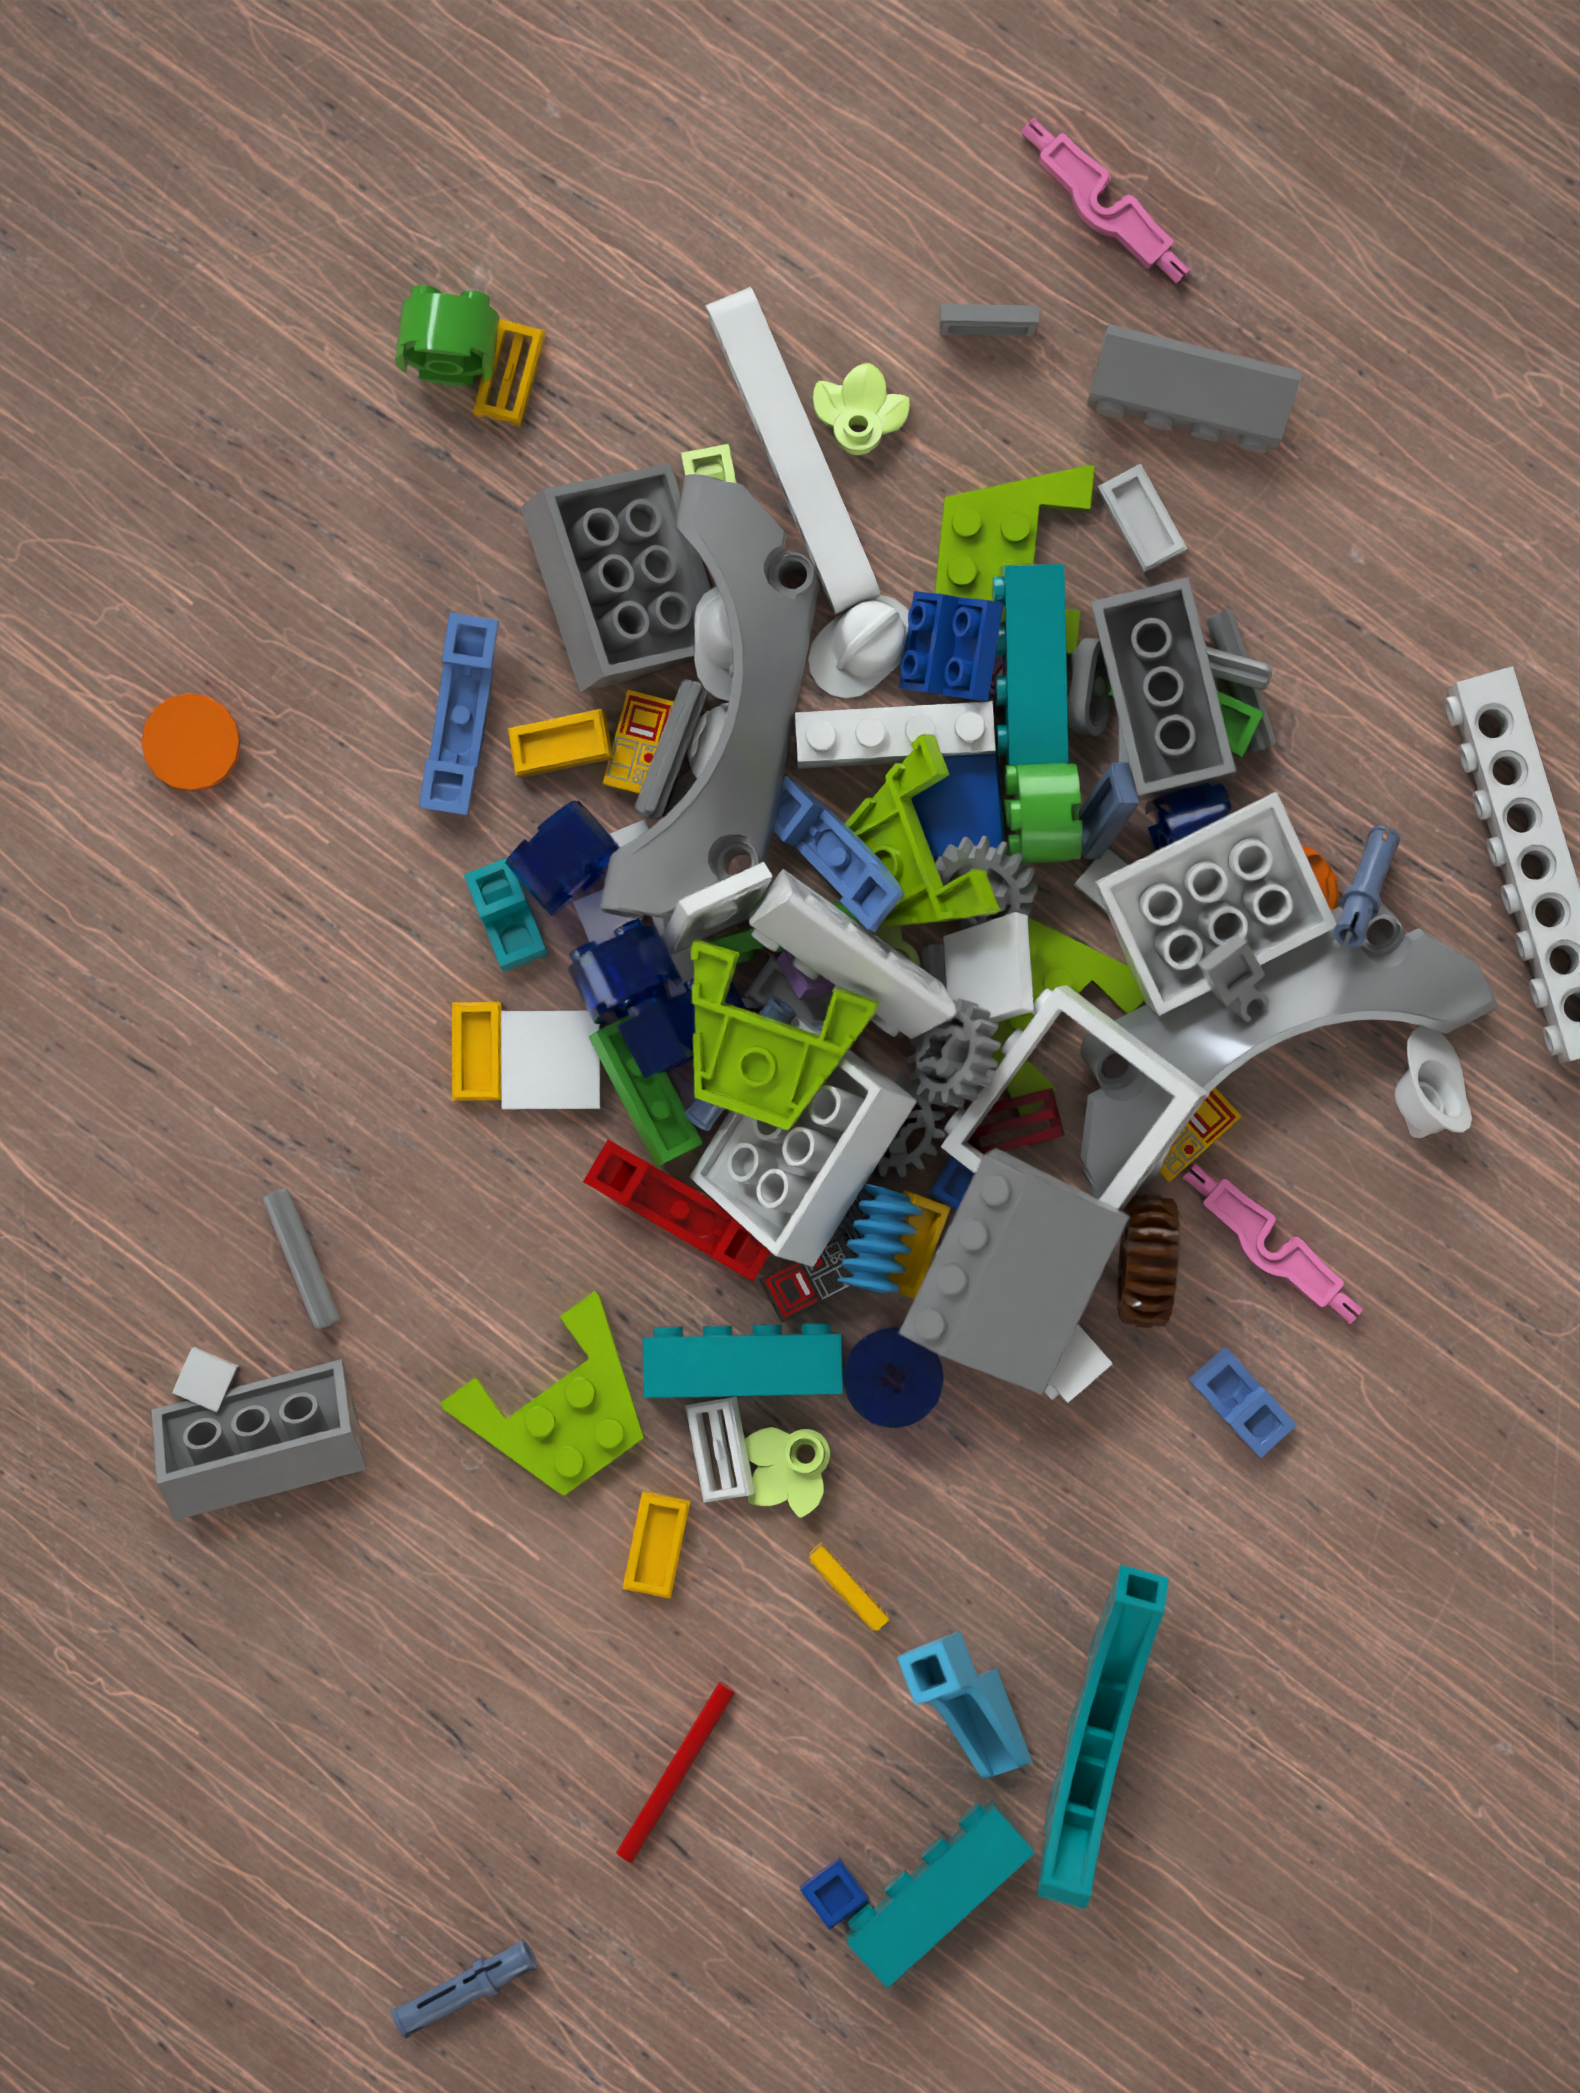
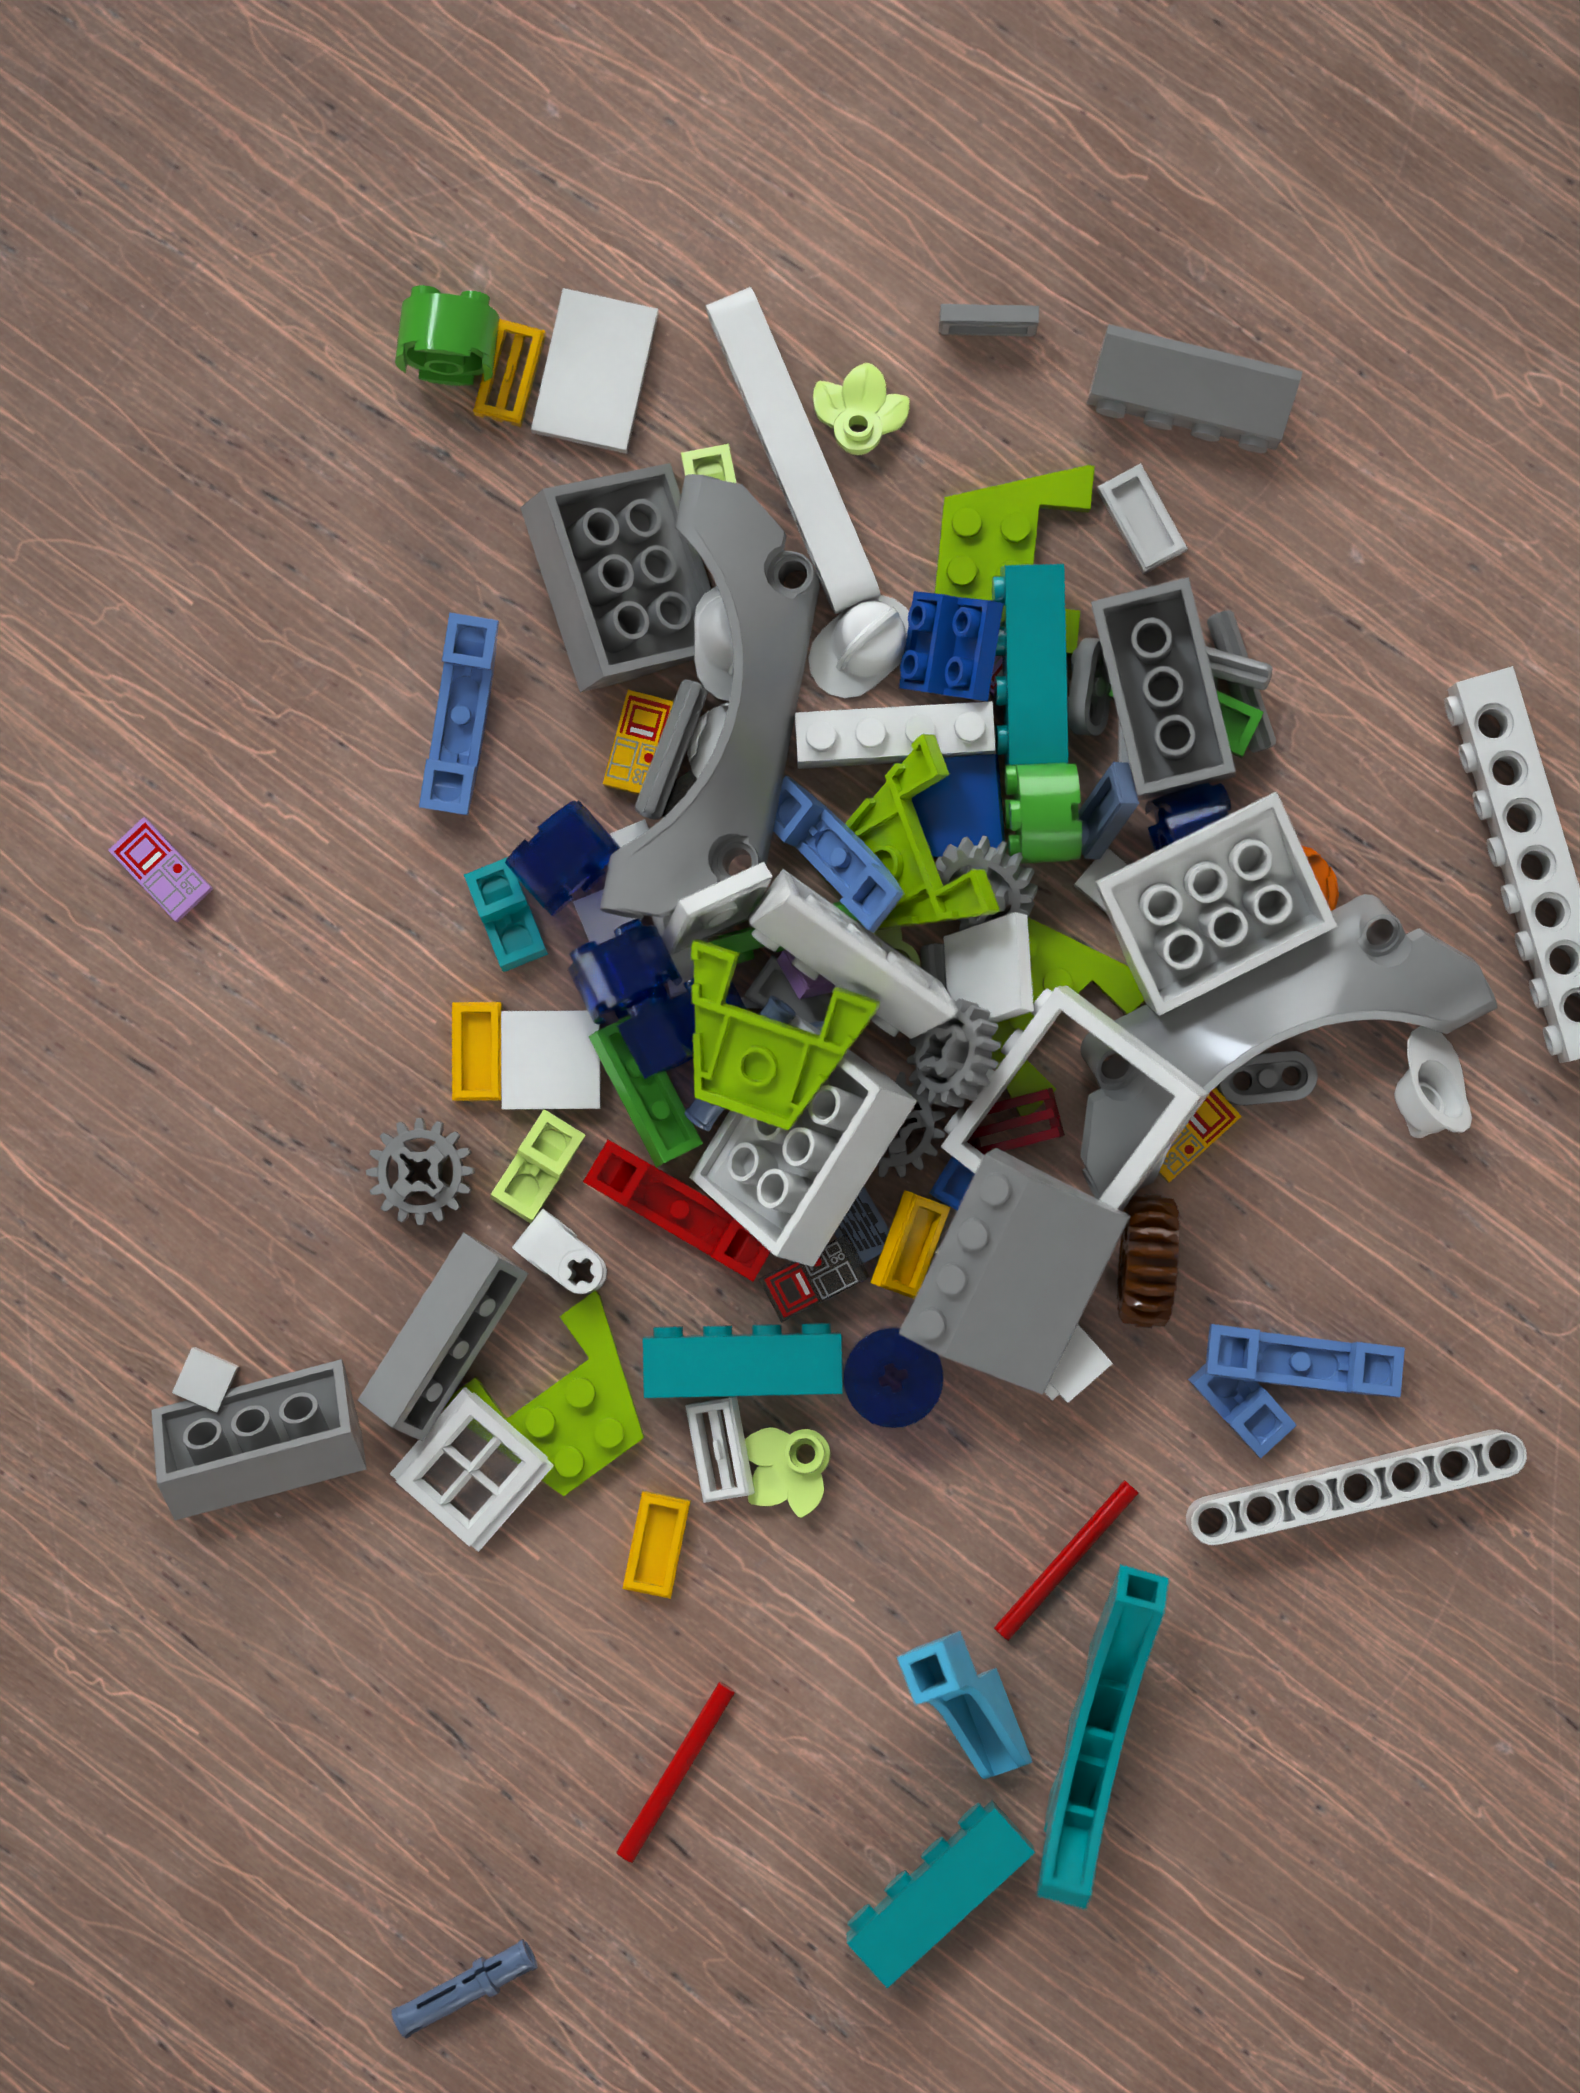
(160, 869): none -> lavender tile
(191, 742): orange tile -> none
(301, 1259): light grey axle -> none
(404, 1187): none -> light grey gear
(442, 1337): none -> light grey brick
(471, 1469): none -> white piece
(537, 1166): none -> yellowish green slope
(555, 1249): none -> white piece
(560, 743): yellow tile -> none
(594, 370): none -> white tile
(834, 1893): blue tile -> none
(848, 1587): yellow tile -> none
(880, 1240): dark azure piece -> none
(1066, 1560): none -> red bar
(1124, 220): bright pink piece -> none
(1232, 975): light grey plate -> none
(1267, 1081): none -> light grey plate
(1292, 1261): bright pink piece -> none
(1304, 1361): none -> medium blue slope
(1362, 899): sand blue pin -> none
(1379, 1491): none -> white beam

